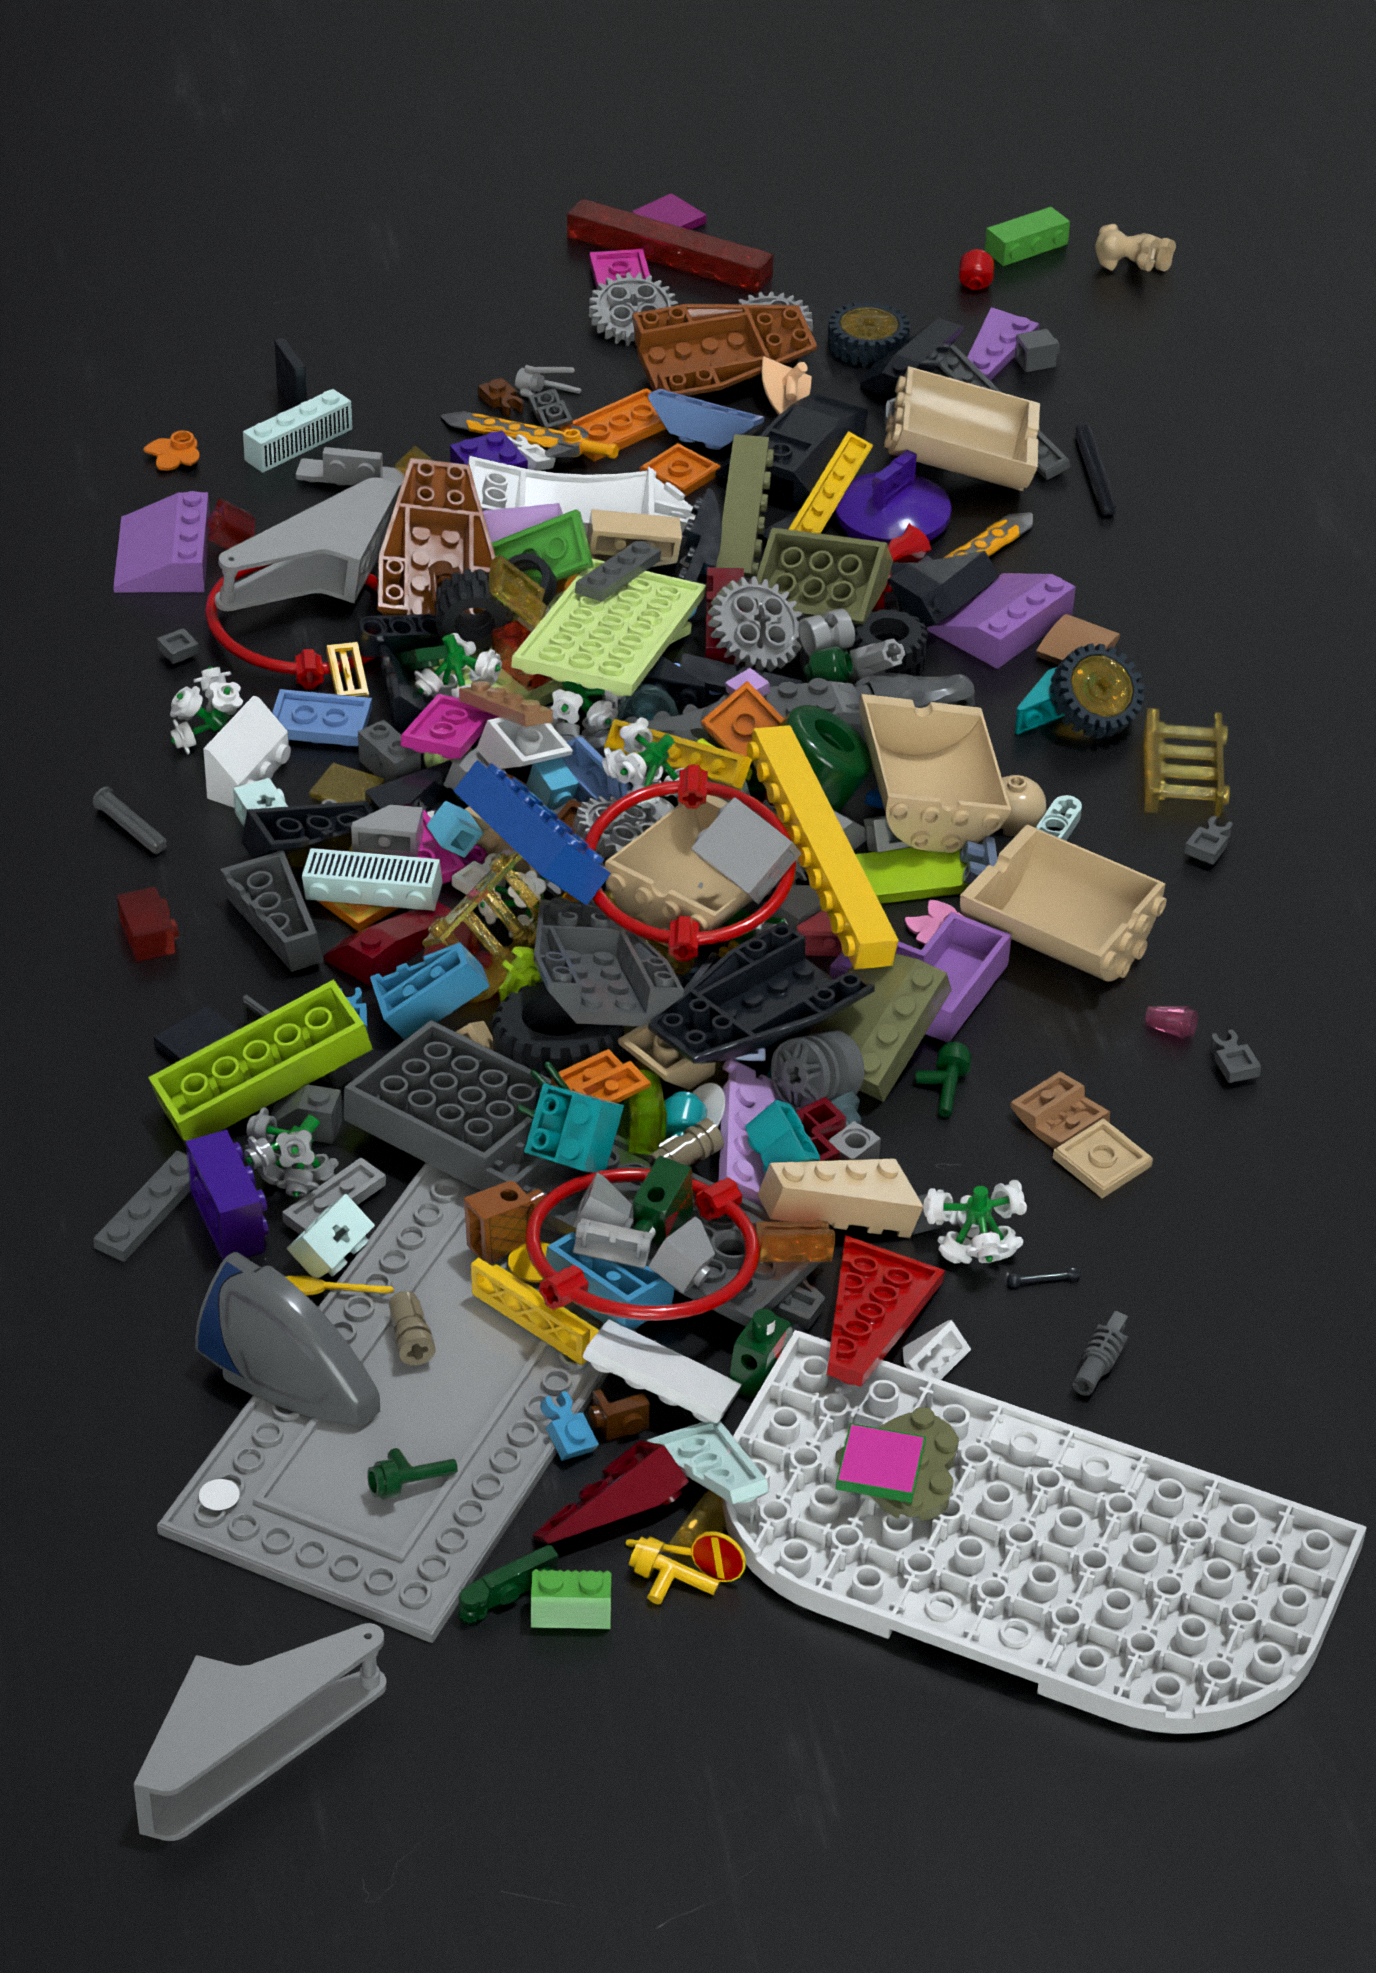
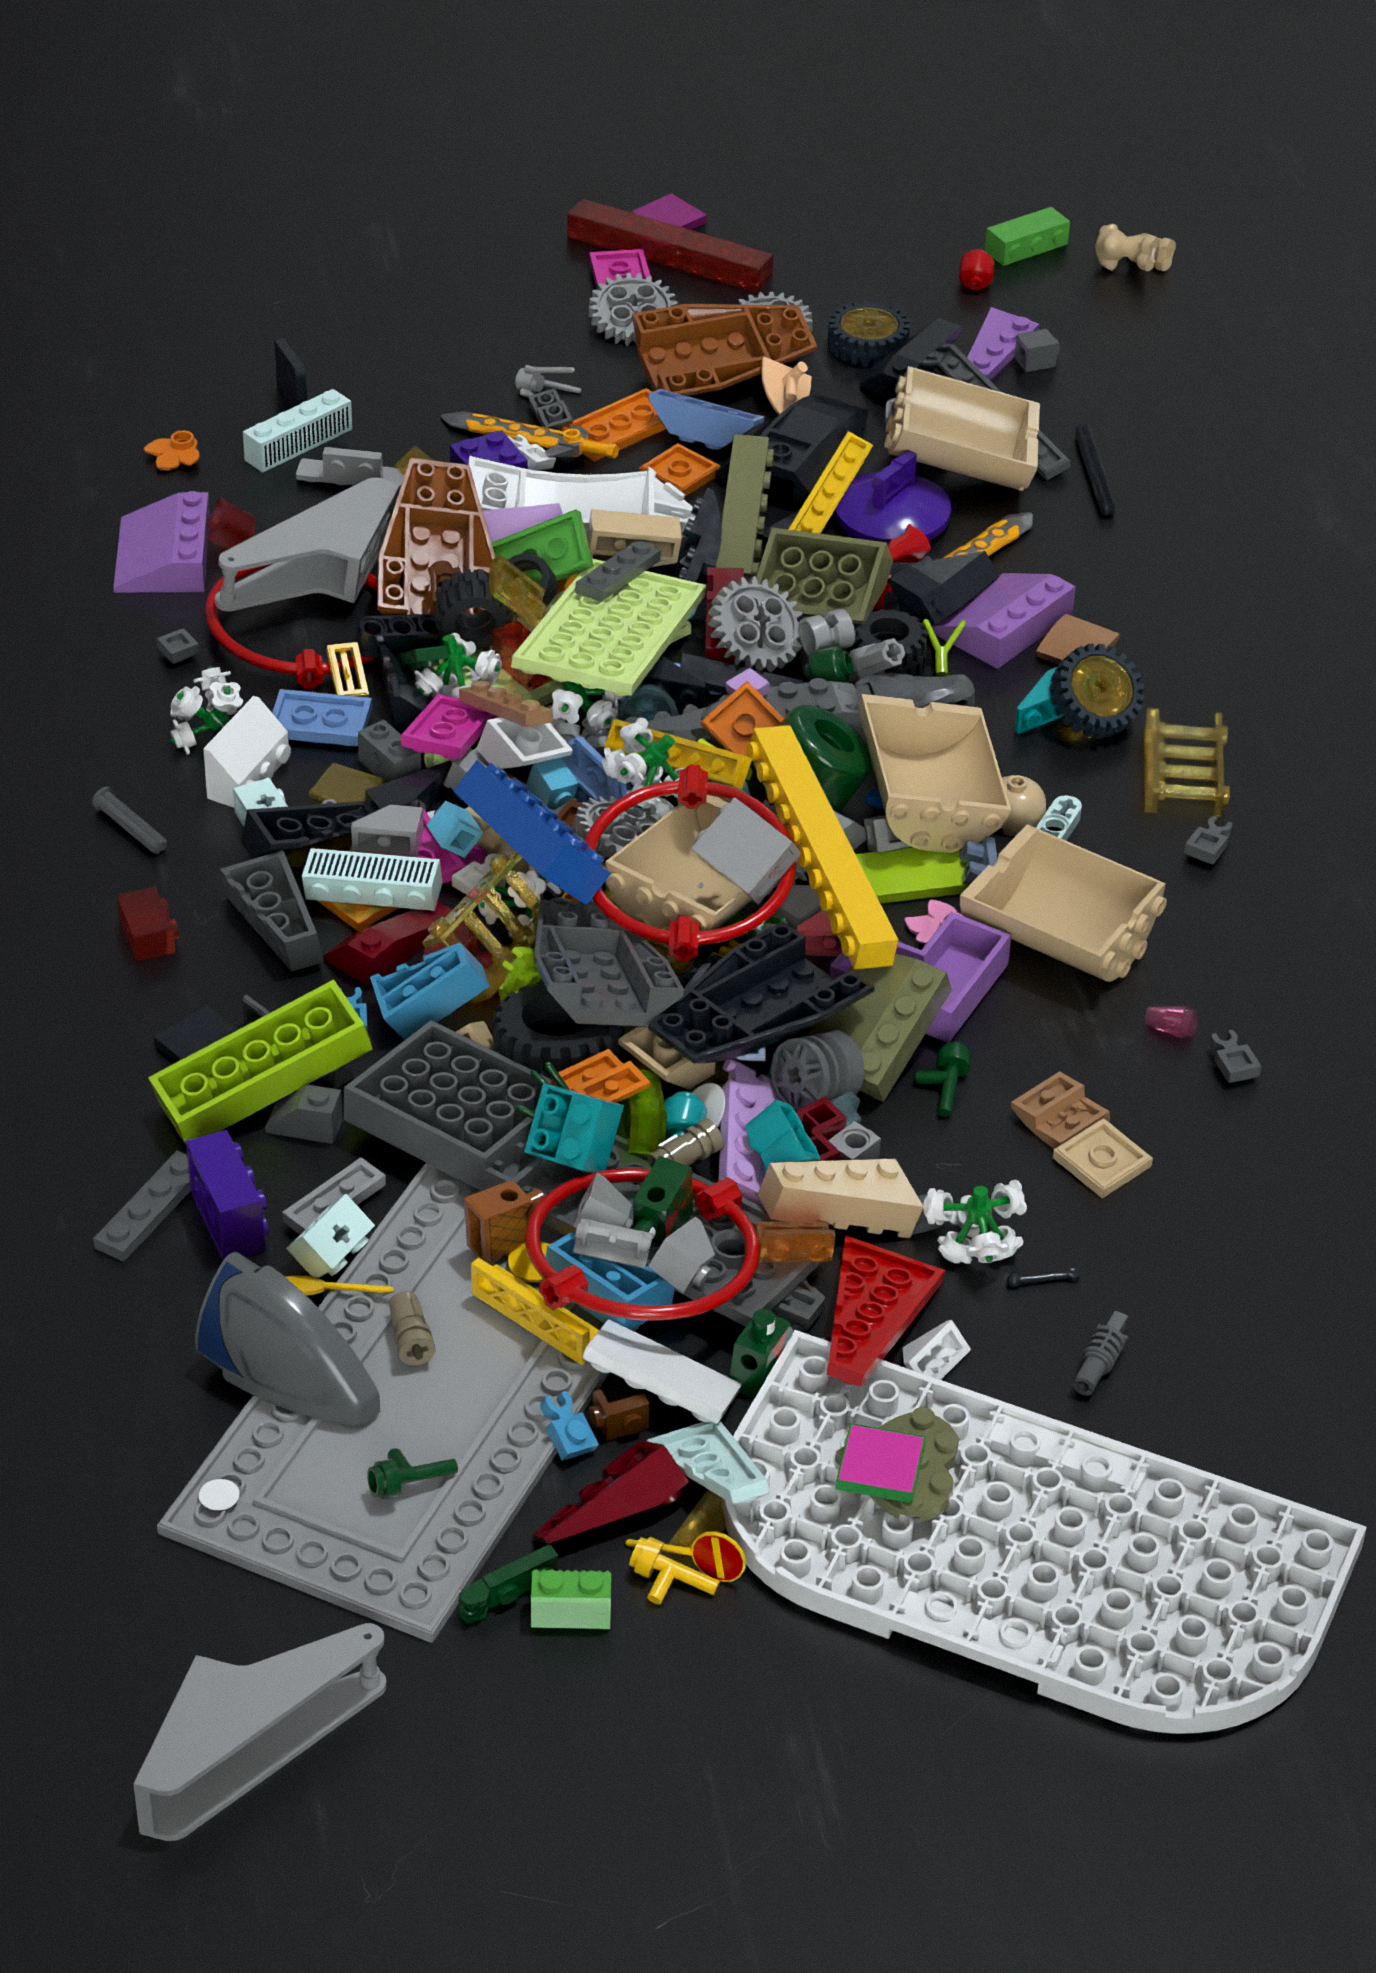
(295, 1148): light grey plant -> none
(500, 394): reddish brown plate -> none
(941, 663): none -> lime plant

